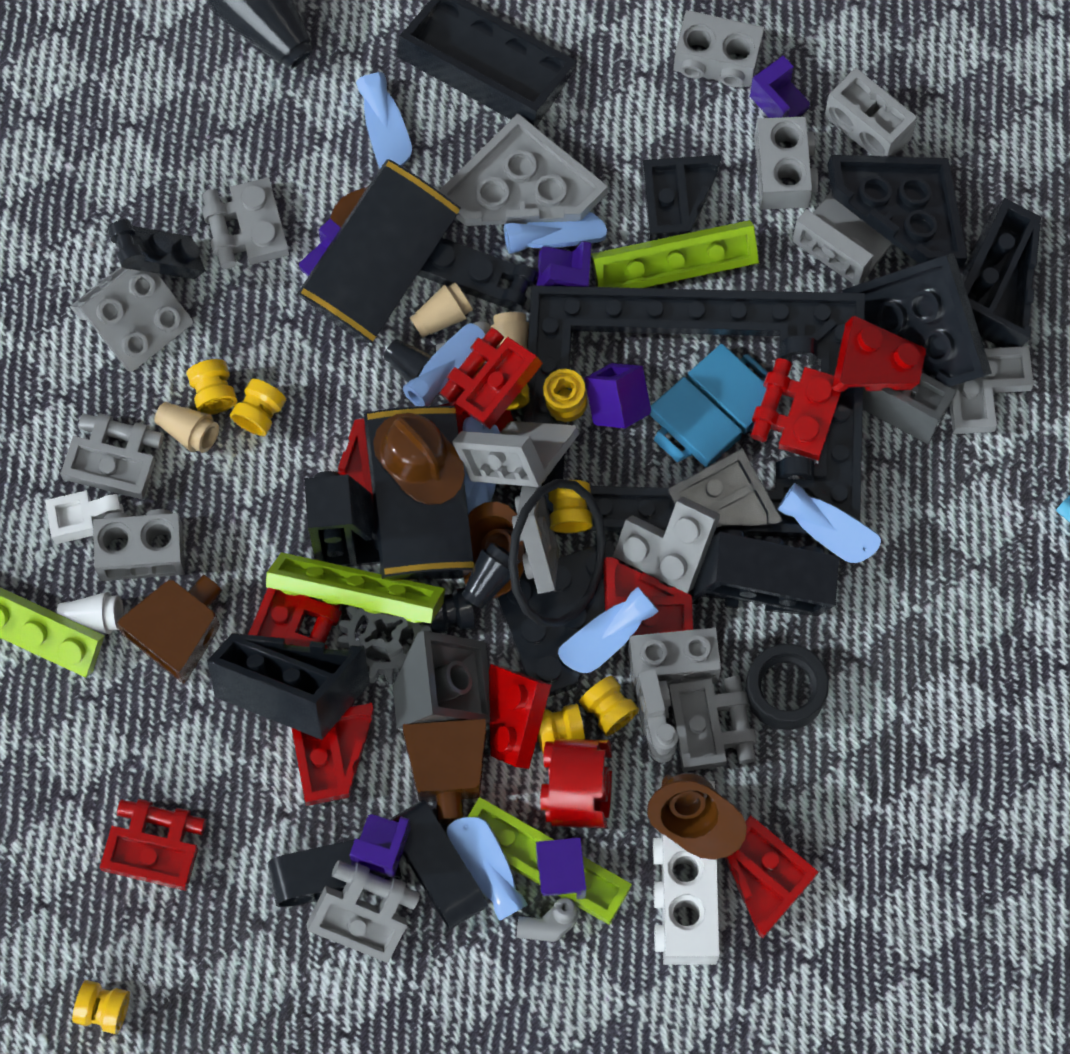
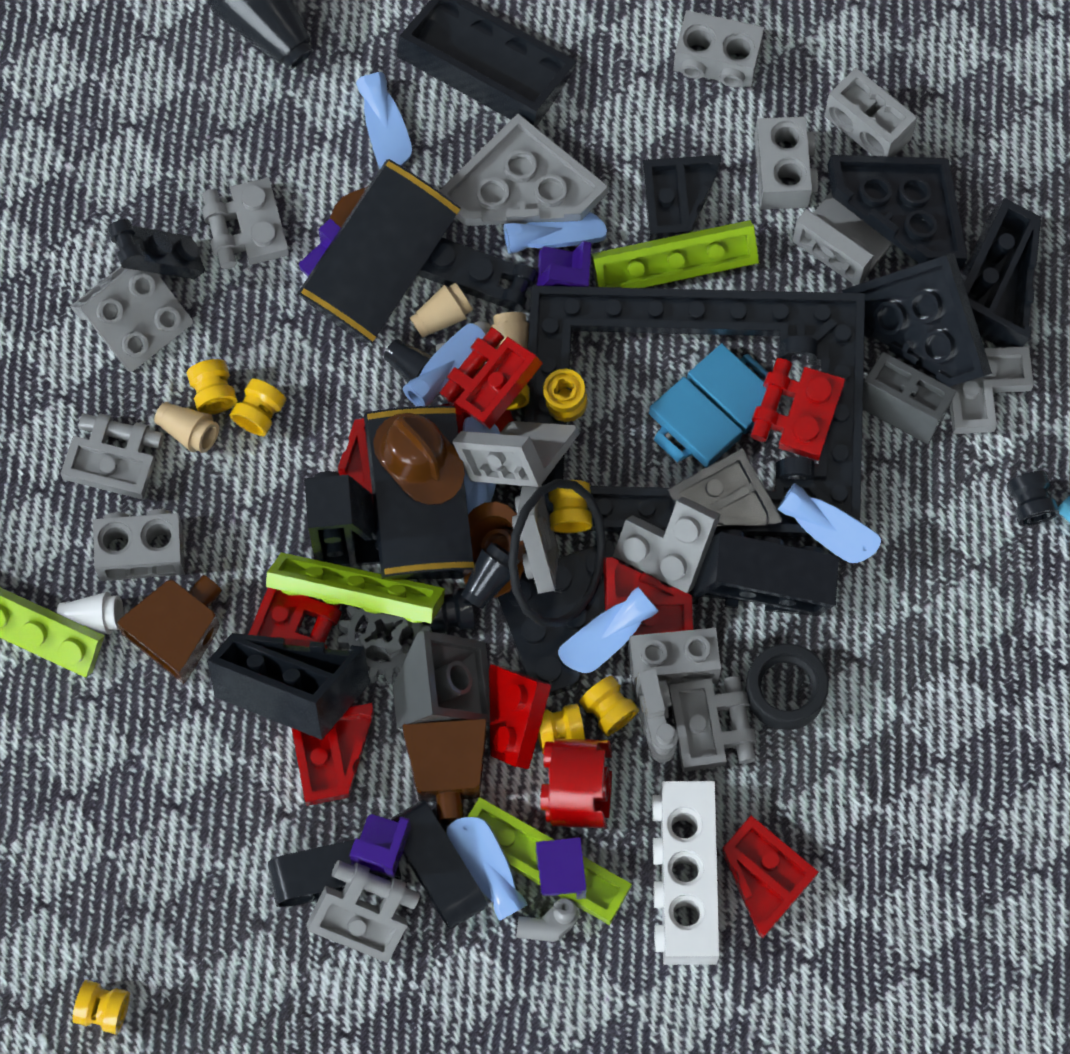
(73, 514): white plate -> none
(149, 856): red plate -> none
(618, 395): dark purple panel -> none
(696, 817): reddish brown piece -> none
(776, 93): dark purple panel -> none
(876, 359): red wing -> none
(1032, 498): none -> black wheel

